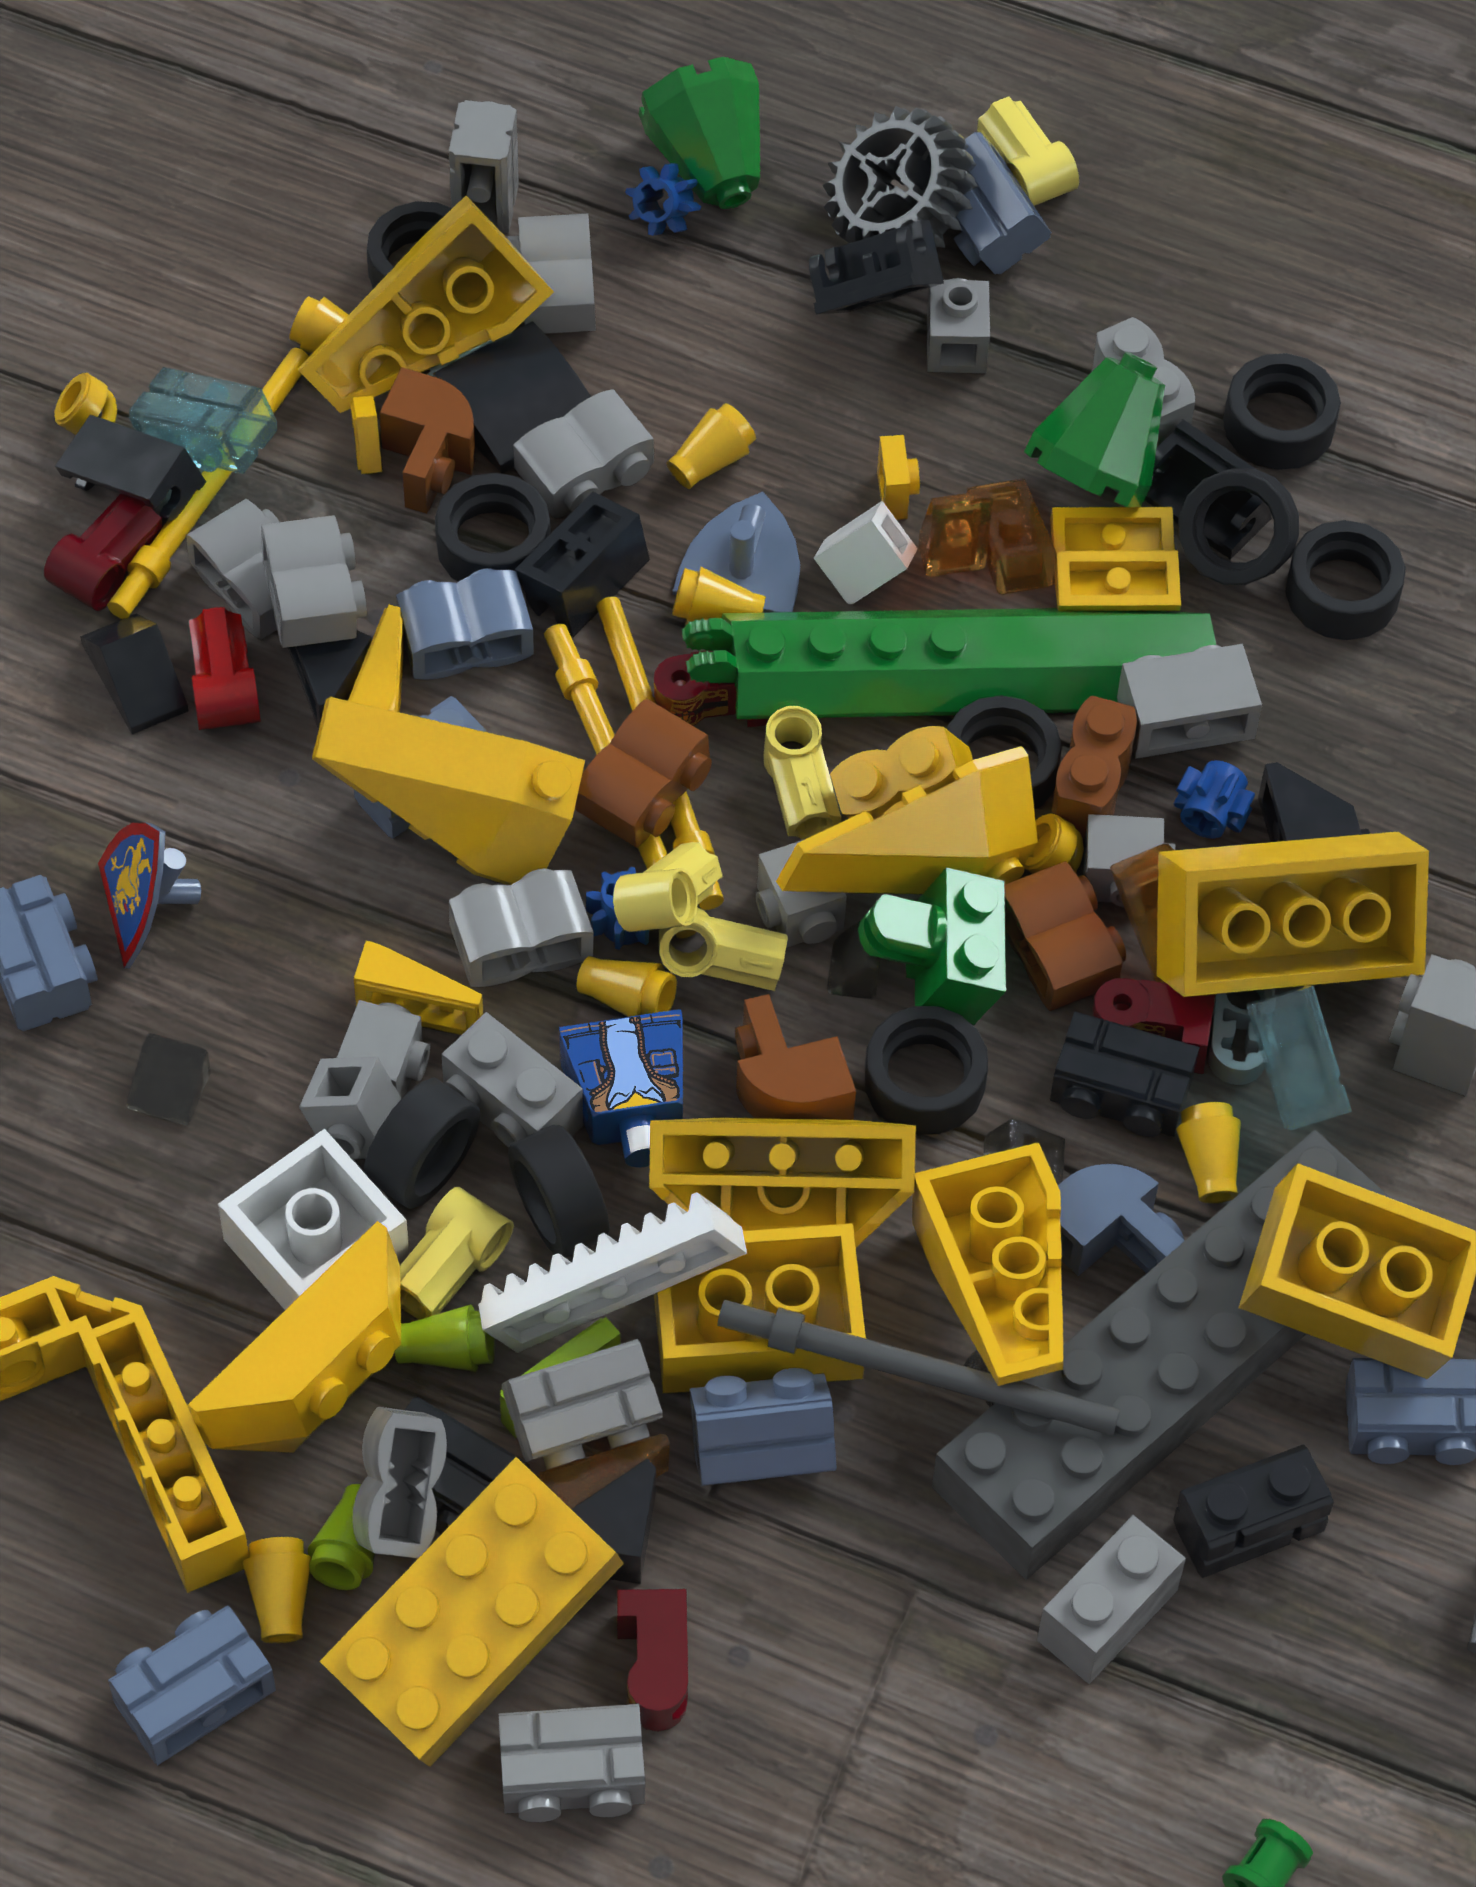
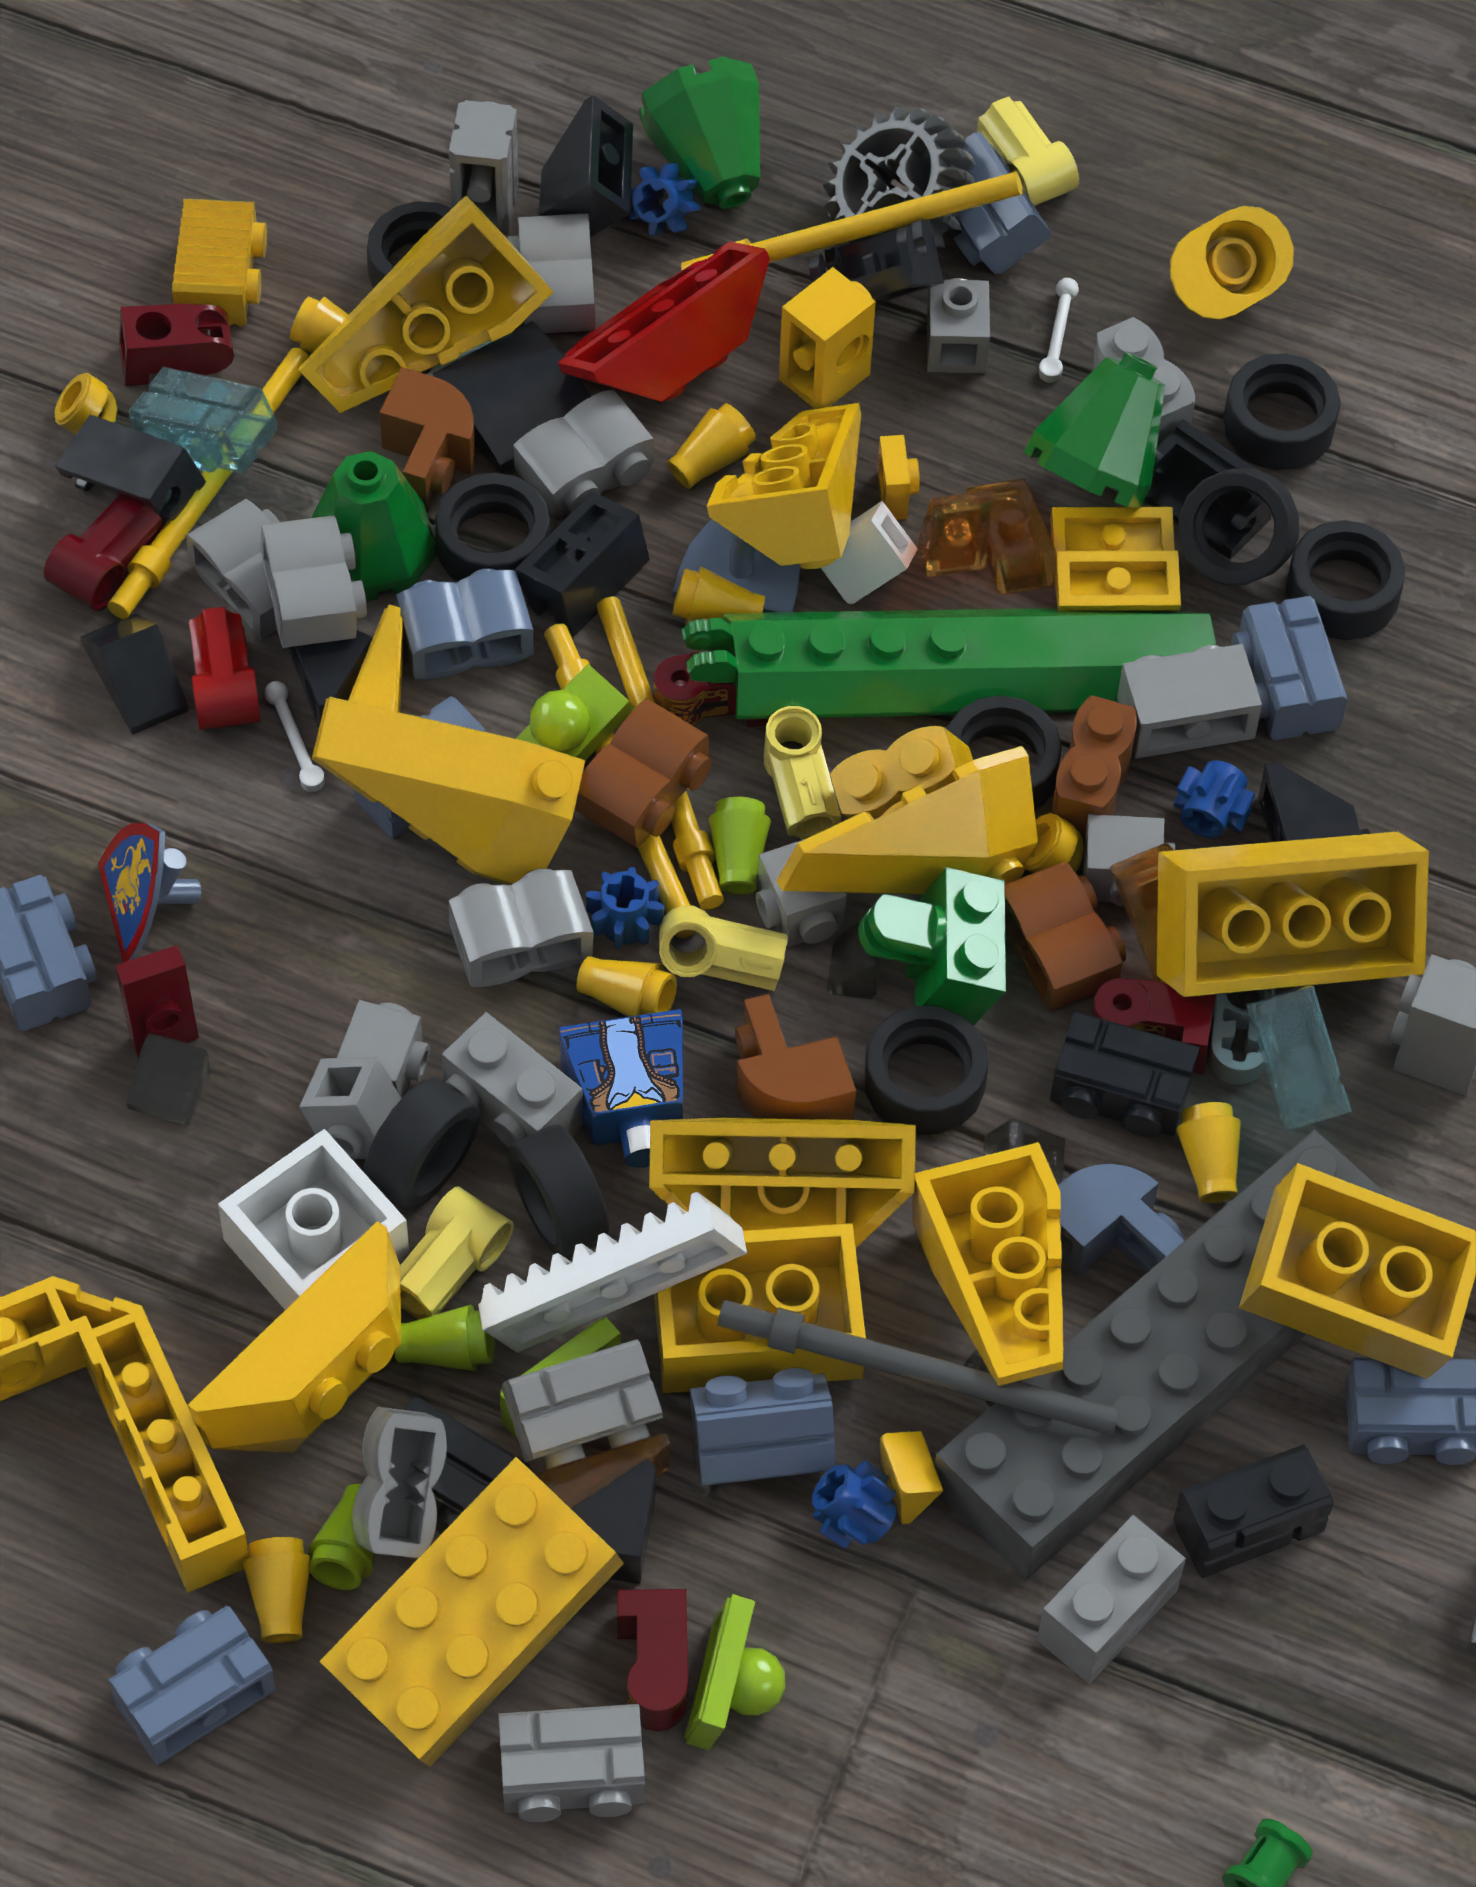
(157, 997): none -> dark red plate
(174, 338): none -> dark red leg
(218, 256): none -> yellow brick
(311, 775): none -> white hinge
(366, 434): yellow tile -> none
(385, 523): none -> green cone
(395, 979): yellow slope -> none
(577, 716): none -> lime tile
(590, 167): none -> black slope
(666, 891): light yellow piece -> none
(675, 327): none -> red wedge
(732, 1675): none -> lime tile
(738, 838): none -> lime cone
(797, 494): none -> yellow wedge
(827, 339): none -> yellow brick
(854, 1504): none -> blue gear
(886, 218): none -> yellow bar
(910, 1473): none -> yellow slope
(1051, 367): none -> white hinge
(1231, 262): none -> yellow piece
(1292, 668): none -> sand blue brick

